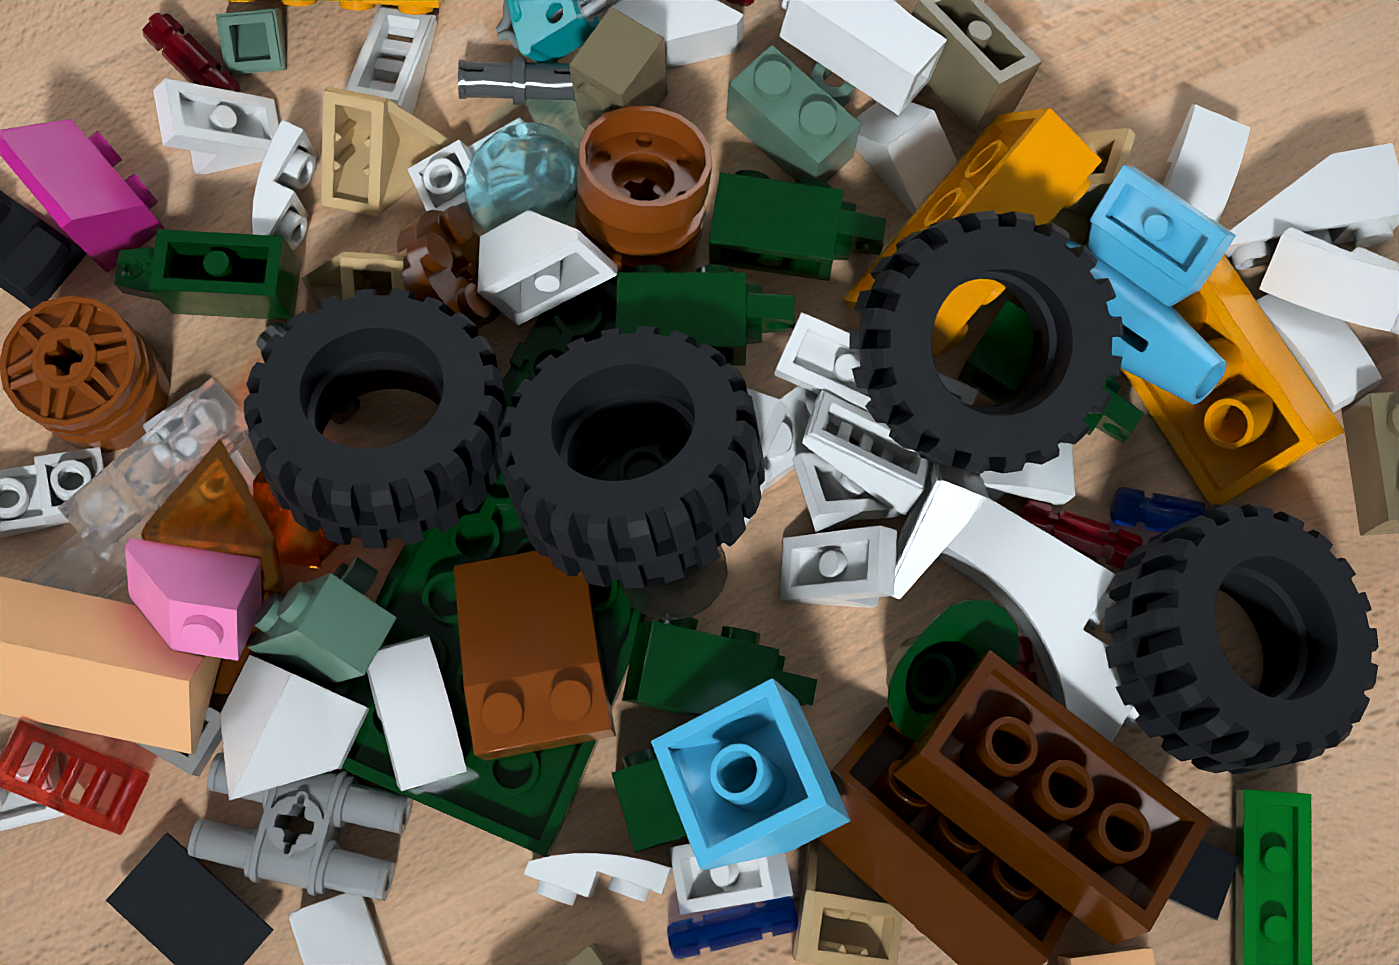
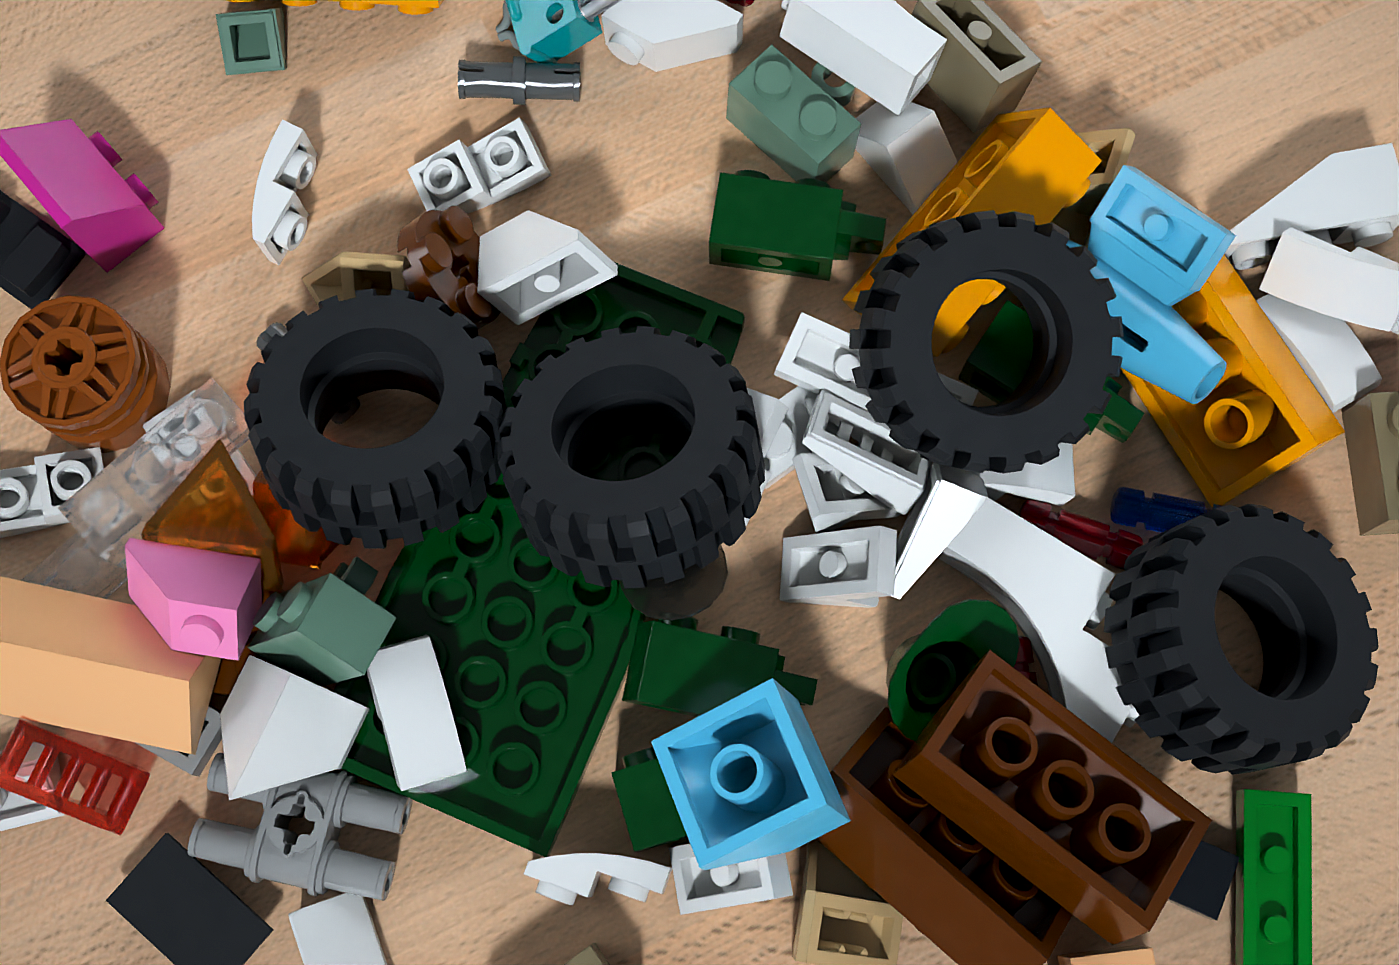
(186, 53): dark red axle -> none
(214, 274): dark green hinge -> none
(215, 124): white slope -> none
(369, 149): tan slope -> none
(407, 73): white slope -> none
(523, 171): clear light blue hat -> none
(529, 657): dark orange slope -> none
(618, 68): dark tan brick -> none
(643, 186): dark orange wheel -> none
(705, 304): dark green hinge -> none
(732, 927): clear blue axle -> none
(1206, 160): white slope -> none

